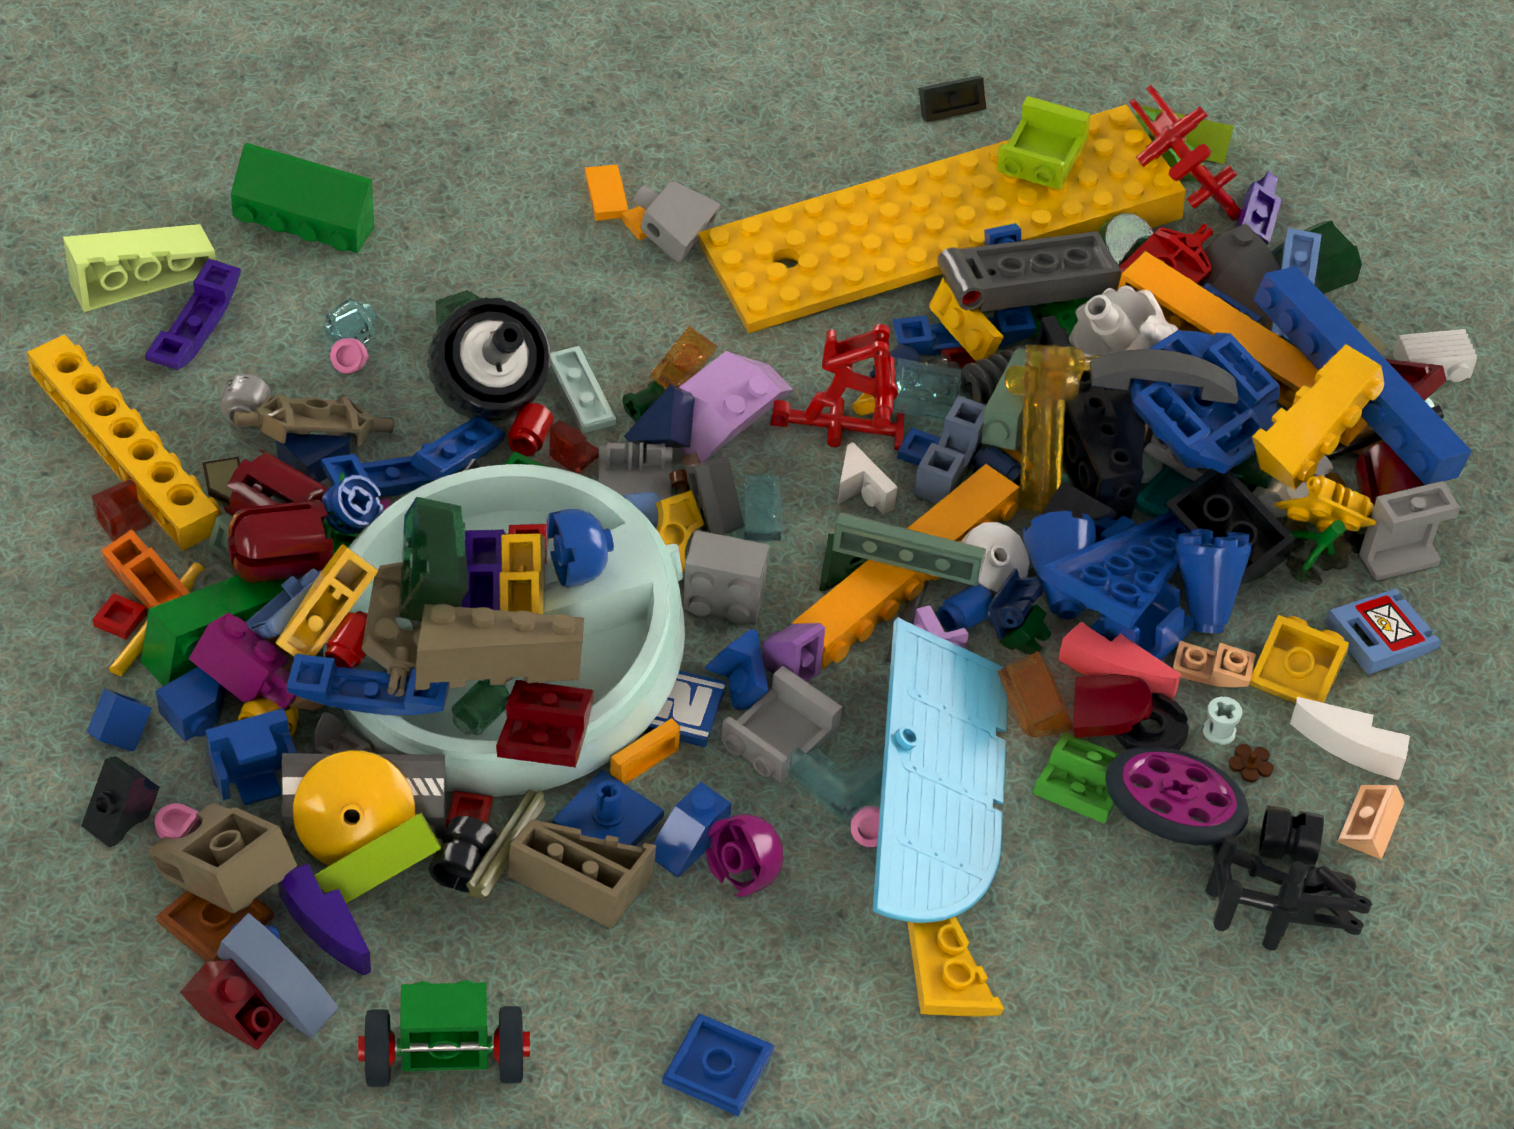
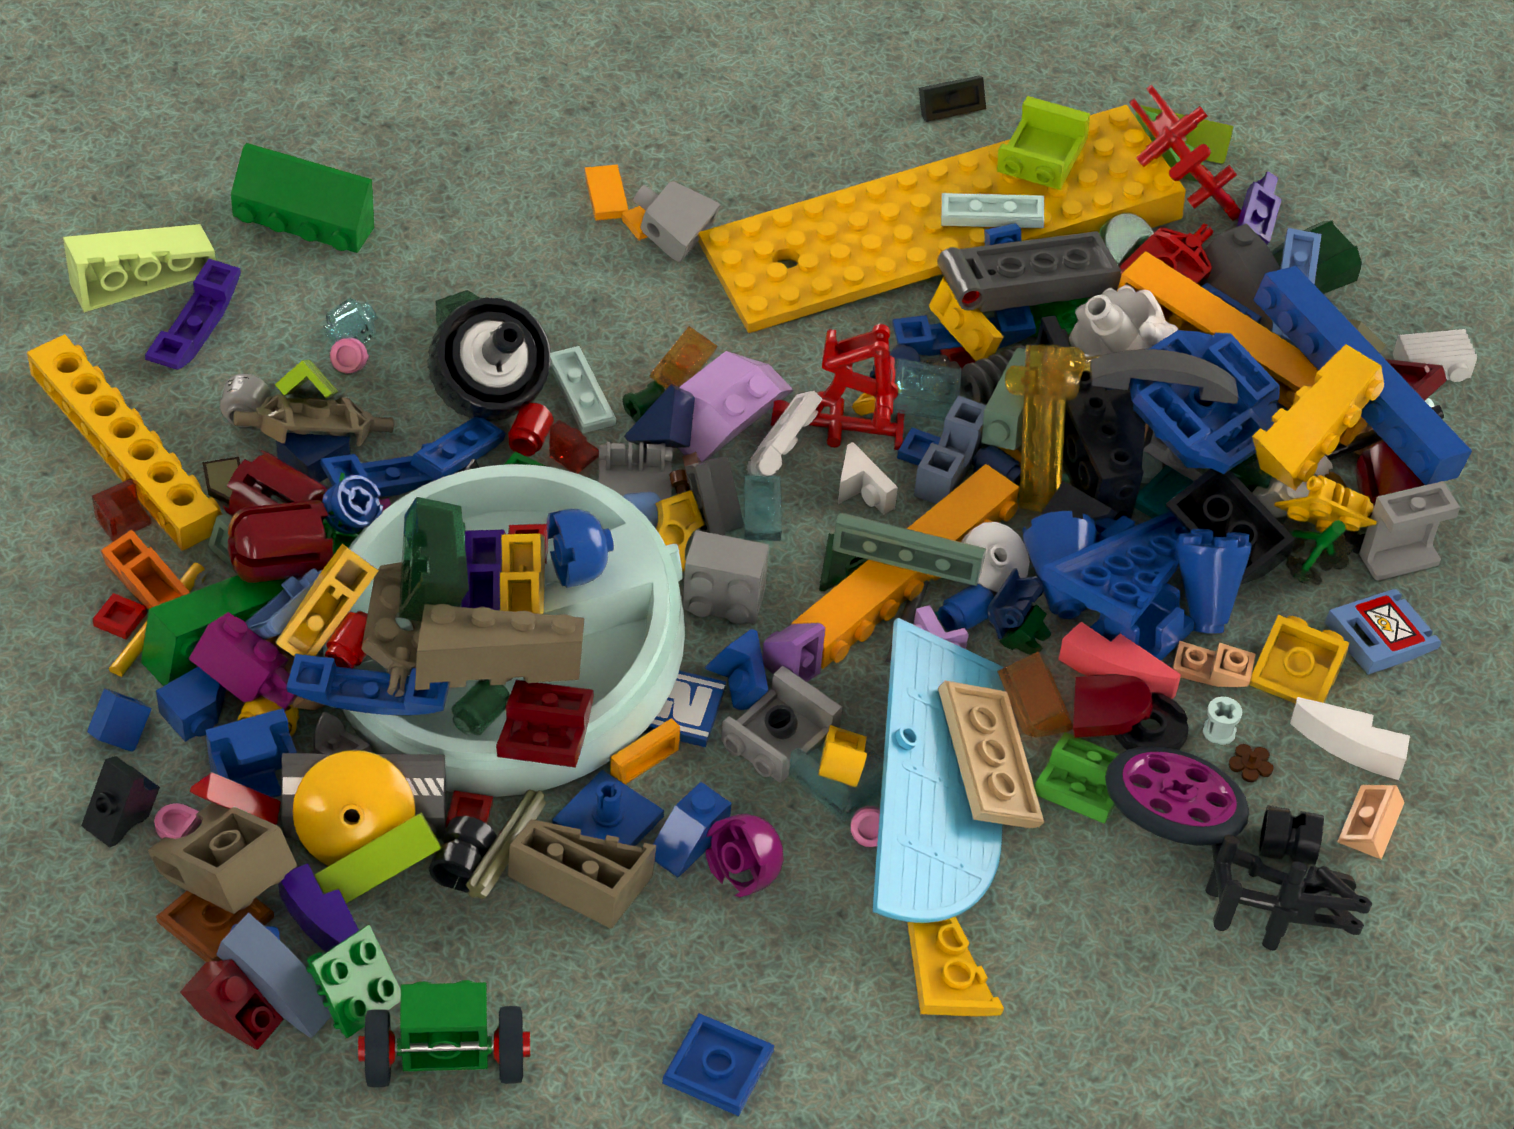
(231, 794): none -> slope
(301, 374): none -> lime panel
(354, 980): none -> hinge
(781, 721): none -> black hinge
(782, 435): none -> white hinge
(843, 756): none -> yellow plate
(990, 755): none -> tan tile
(992, 210): none -> light aqua tile

